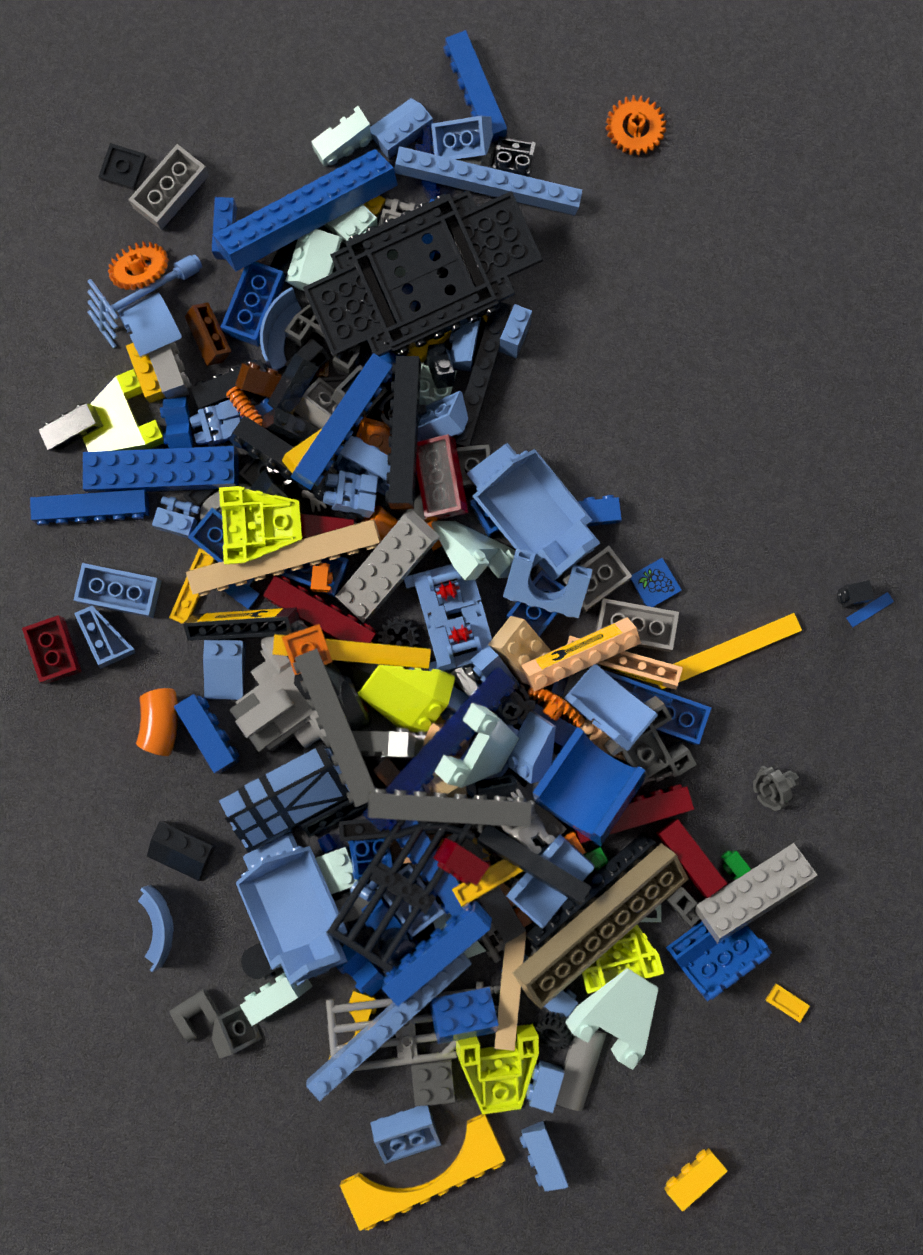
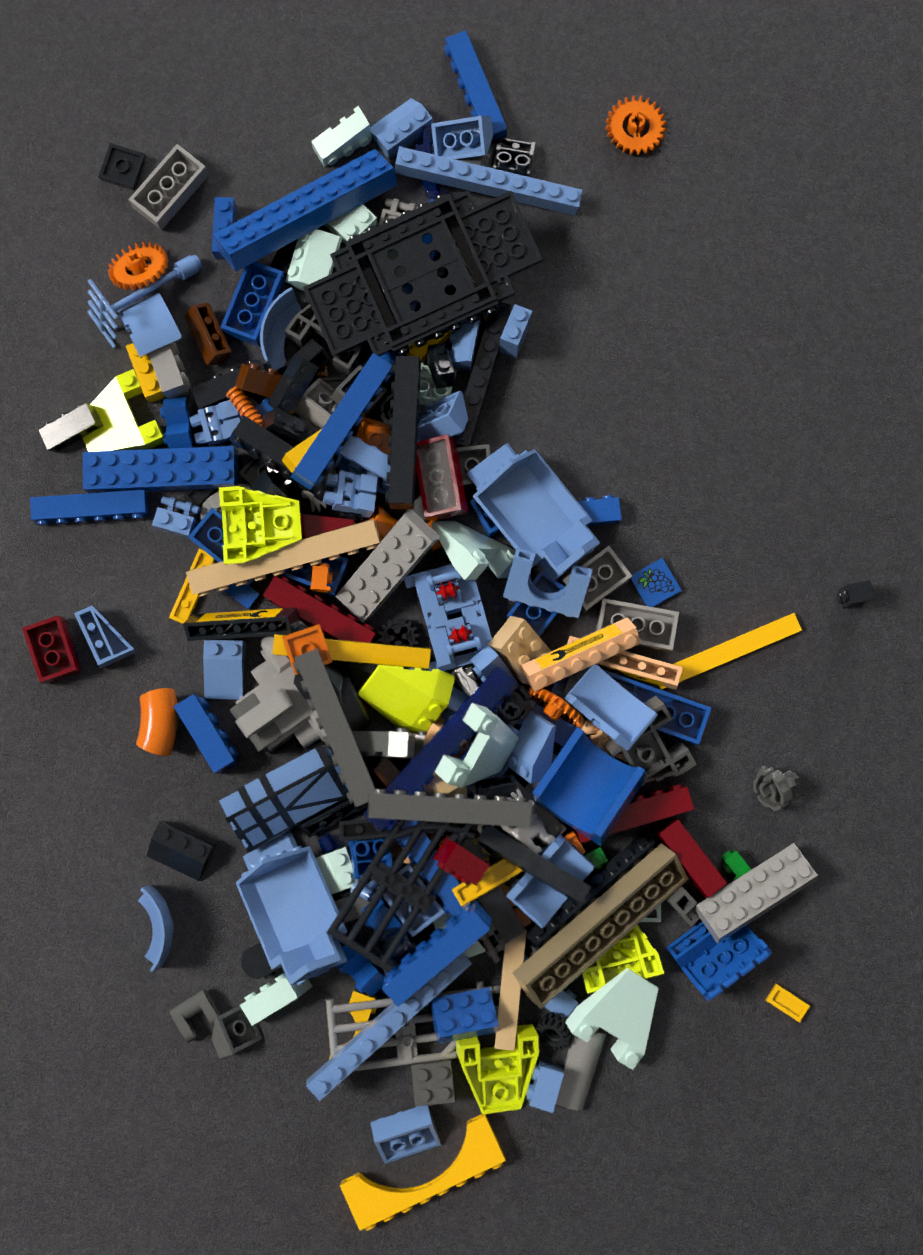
(117, 590): medium blue brick -> none
(375, 205): yellow plate -> none
(543, 1157): medium blue slope -> none
(695, 1179): yellow brick -> none
(870, 609): blue sticker -> none

